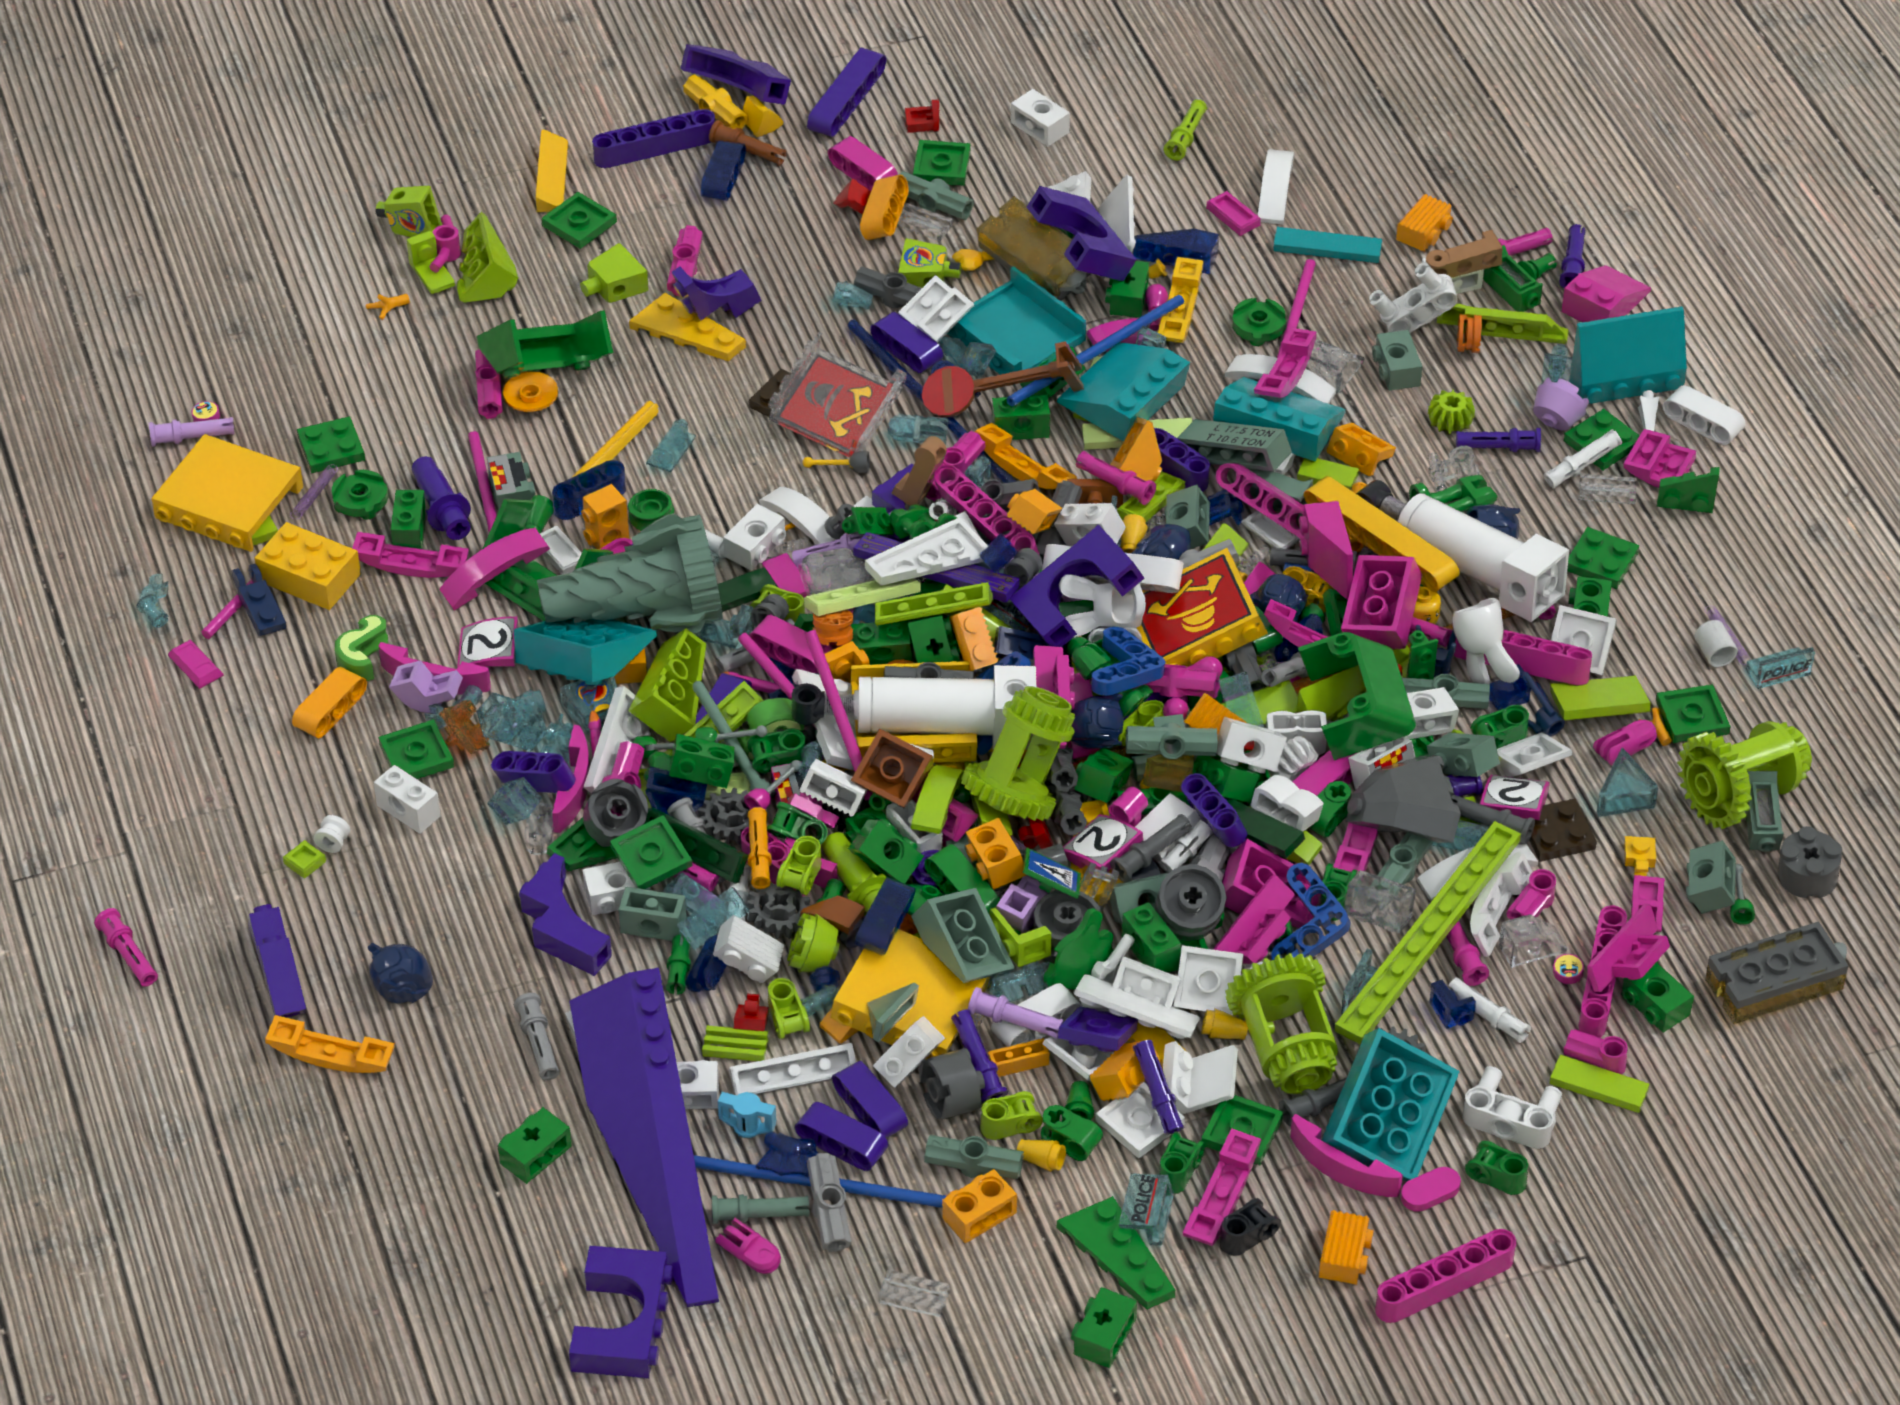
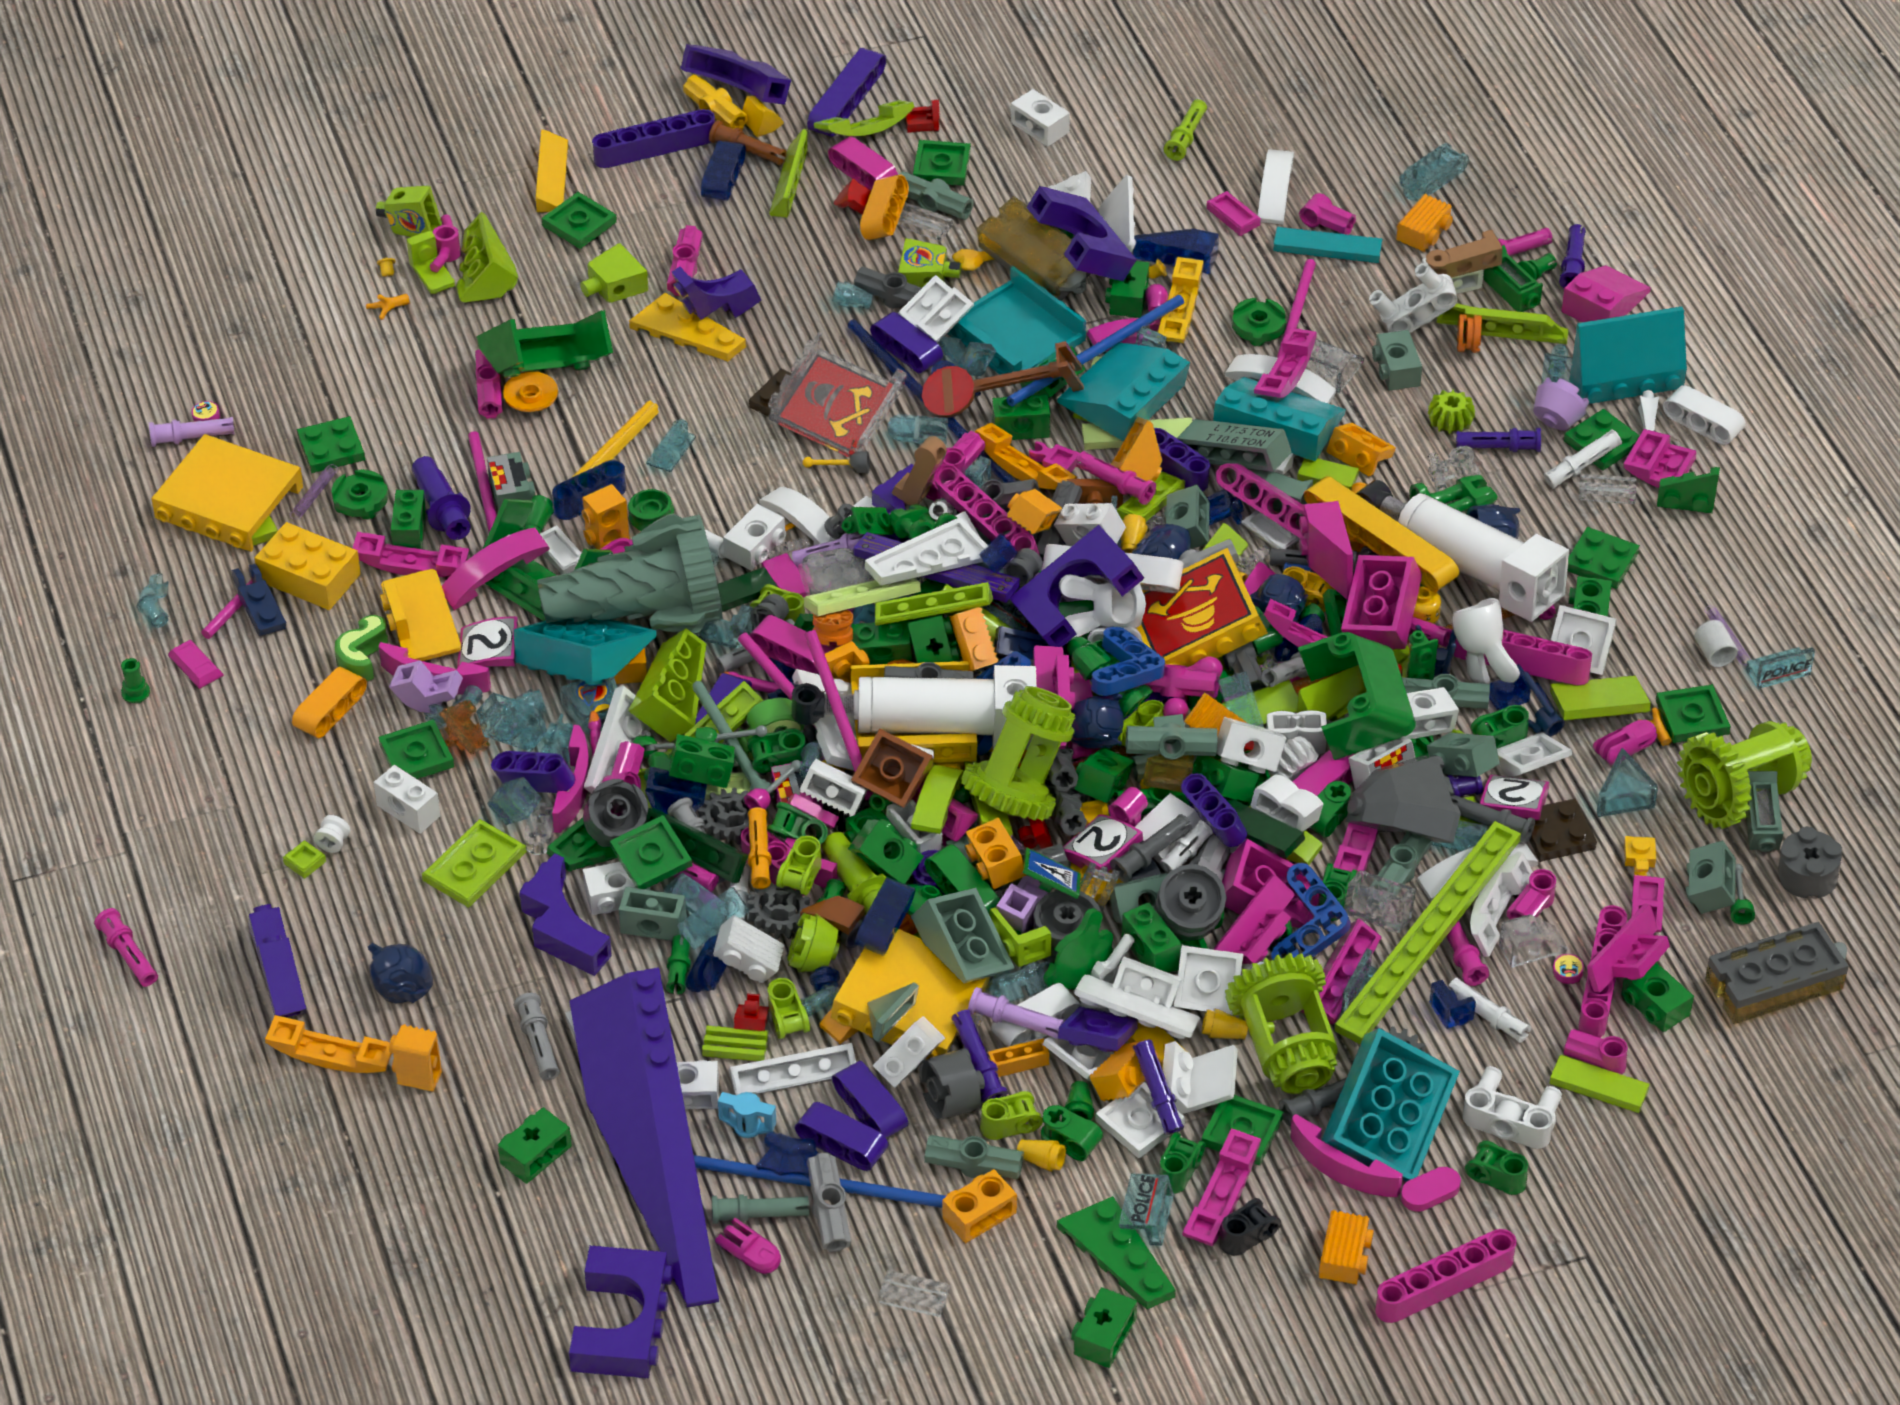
(134, 685): none -> green pin
(386, 266): none -> yellow piece
(416, 1057): none -> light orange brick
(420, 615): none -> yellow bracket
(474, 863): none -> lime tile
(790, 176): none -> lime slope
(888, 116): none -> lime slope
(1058, 454): none -> dark pink plate
(1321, 211): none -> dark pink piece
(1343, 964): none -> dark pink slope
(1432, 172): none -> clear light blue piece

